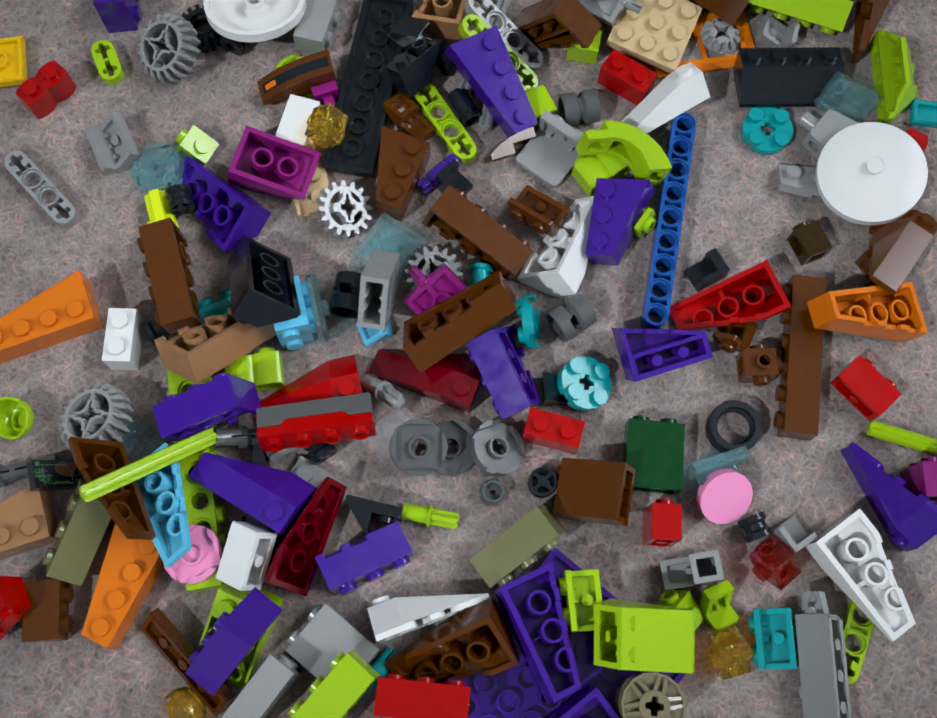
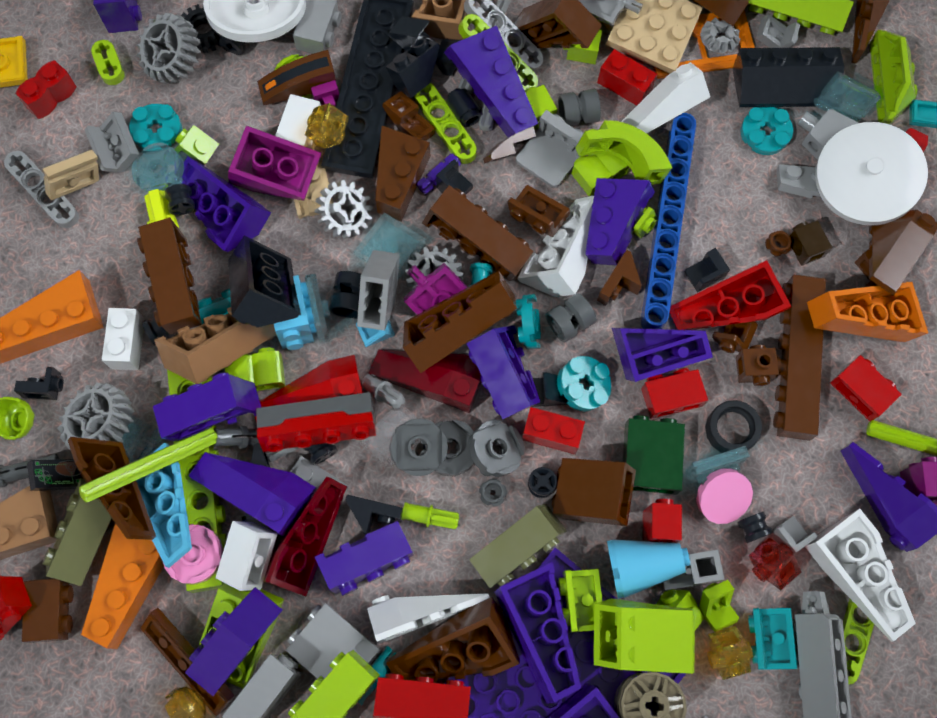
(41, 389): none -> black bracket
(71, 174): none -> tan plate
(151, 114): none -> teal plate
(624, 276): none -> reddish brown slope
(645, 564): none -> medium azure cone
(674, 393): none -> red brick
(784, 240): none -> reddish brown plate

